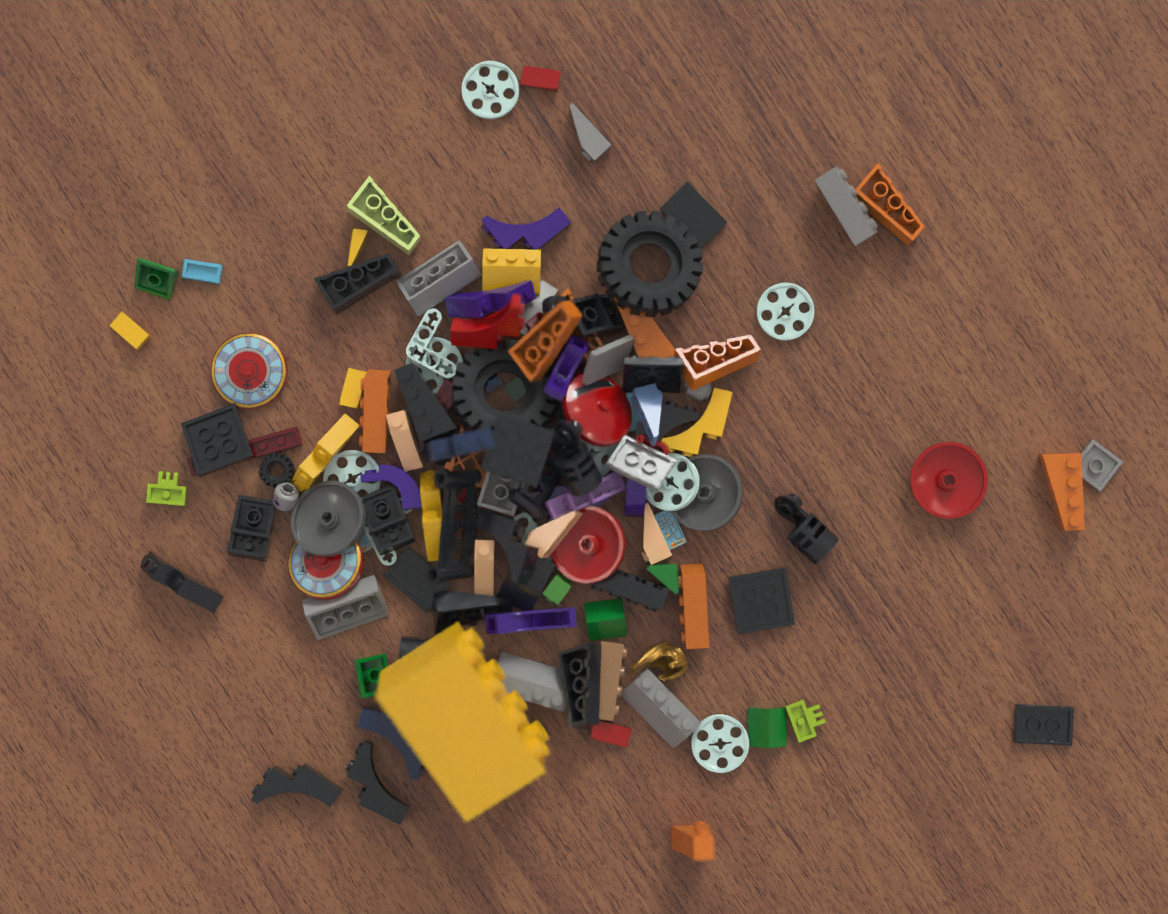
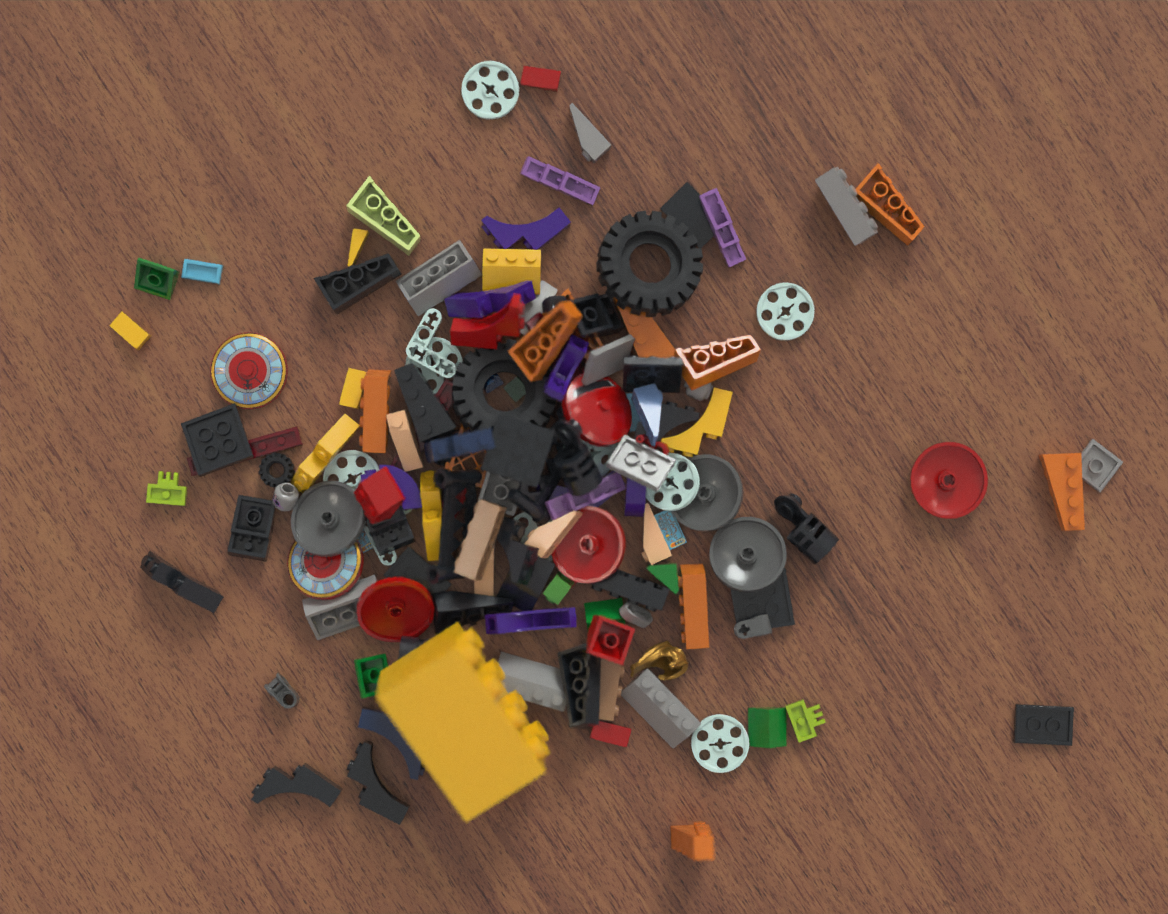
(281, 691): none -> dark grey piece
(379, 496): none -> red slope
(395, 609): none -> red dish
(480, 539): none -> medium nougat brick
(560, 180): none -> medium lavender slope
(609, 639): none -> red slope
(635, 614): none -> light grey beam
(722, 227): none -> medium lavender slope
(748, 554): none -> dark grey dish
(756, 627): none -> dark grey piece

